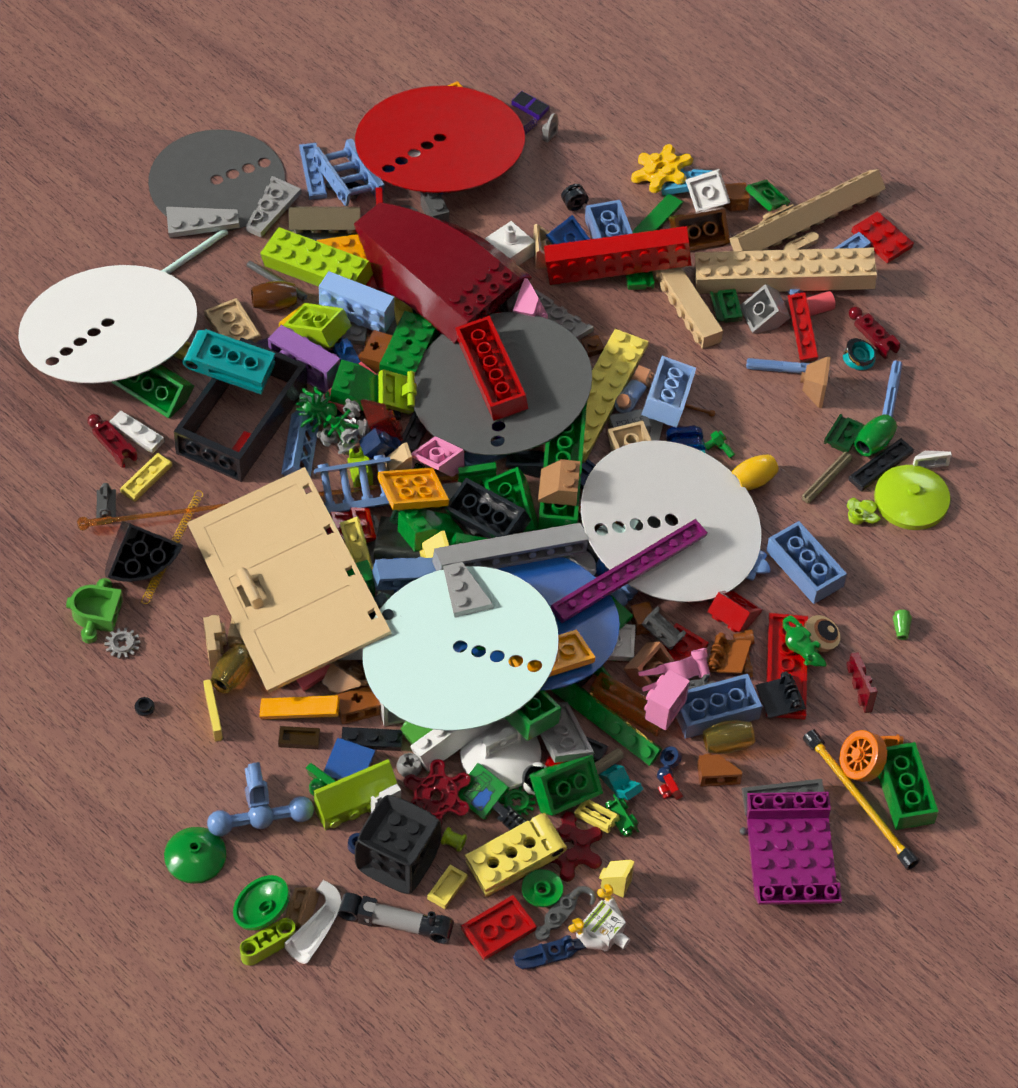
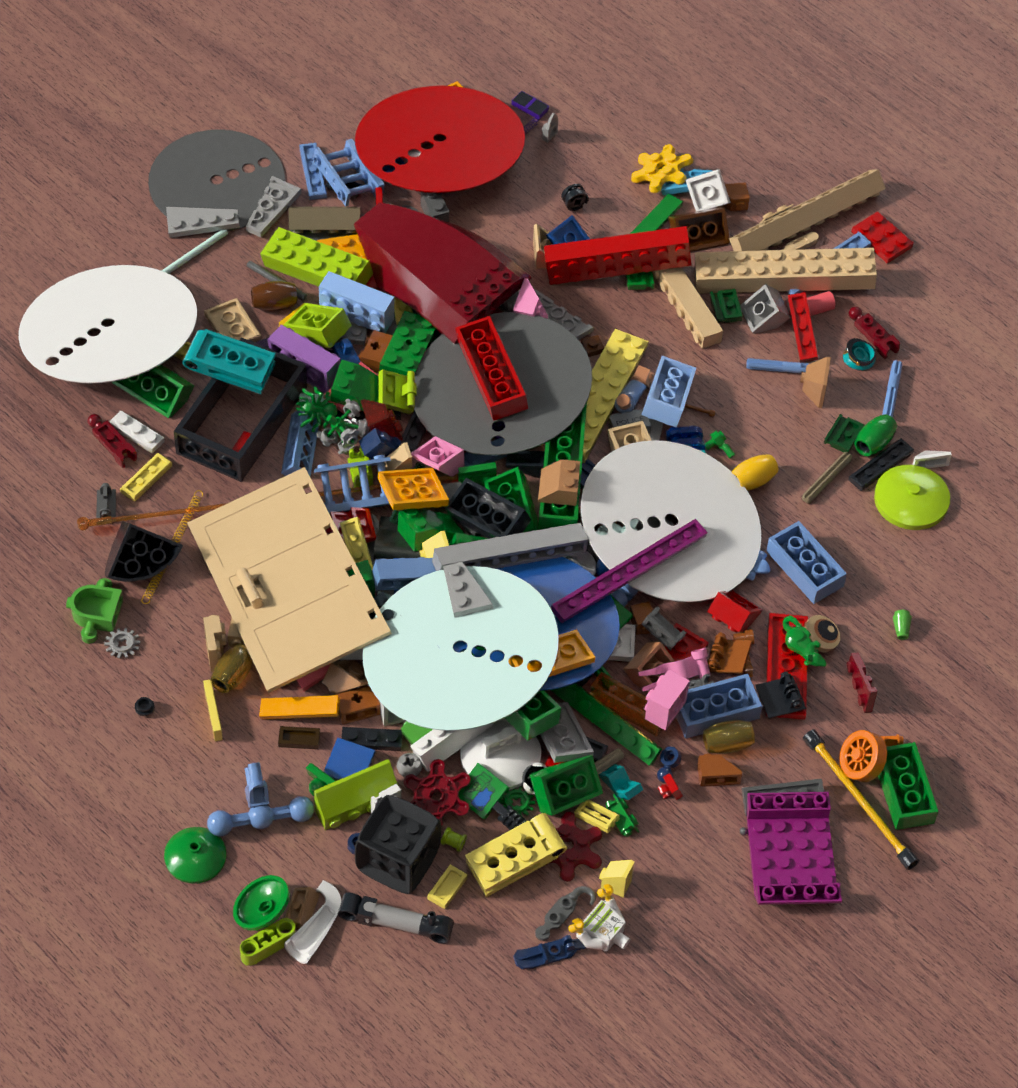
(498, 927): red plate -> none
(513, 243): white brick -> none
(542, 880): green dish -> none
(607, 220): medium blue brick -> none
(767, 195): green tile -> none
(862, 511): lime plate -> none

